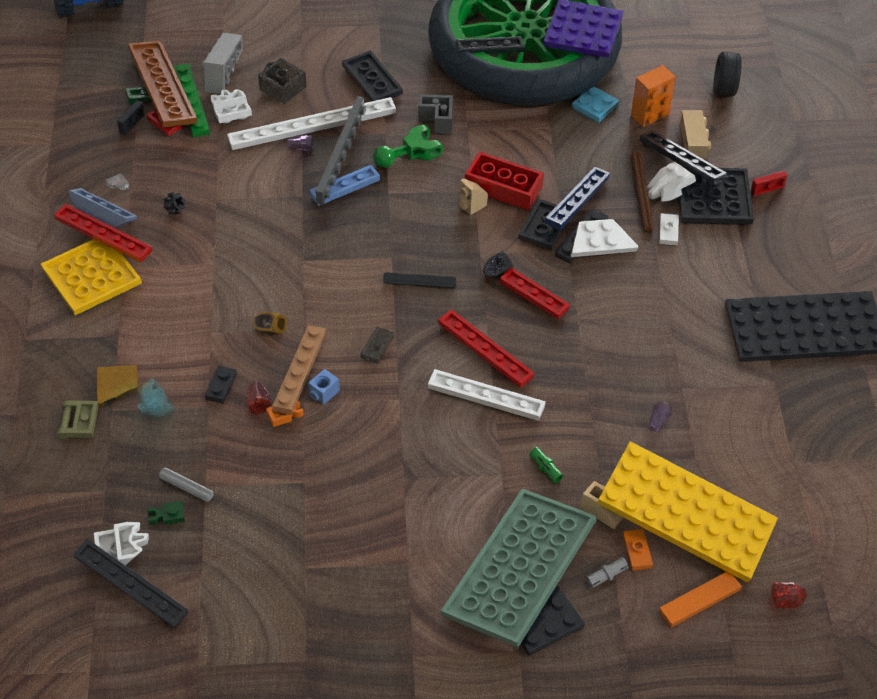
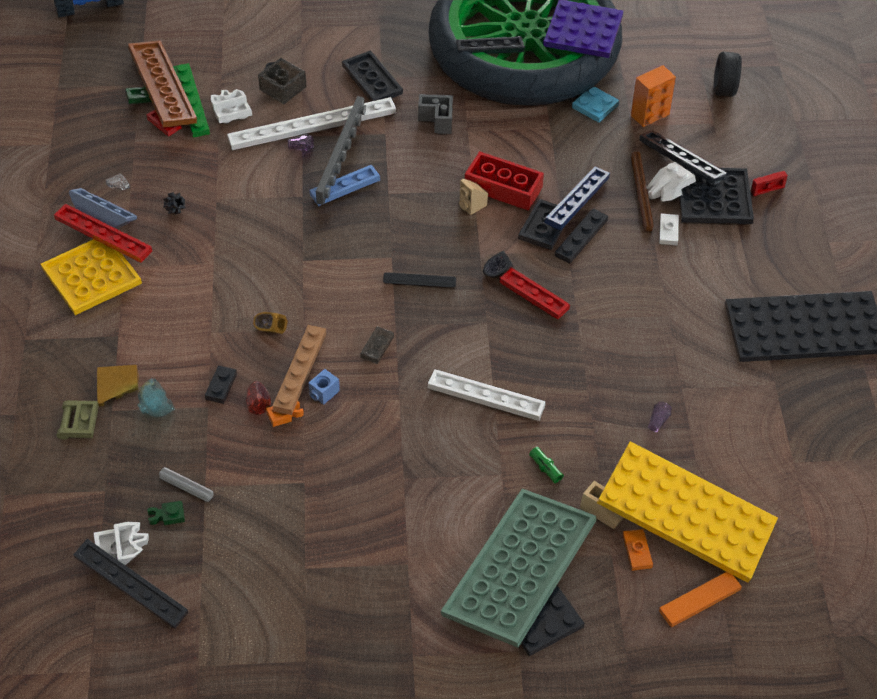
(130, 117): black plate -> none
(221, 62): light grey wedge -> none
(414, 146): green piece -> none
(486, 348): red plate -> none
(601, 238): white wing -> none
(606, 572): light grey pin -> none
(694, 132): tan brick -> none
(788, 594): clear red rock -> none

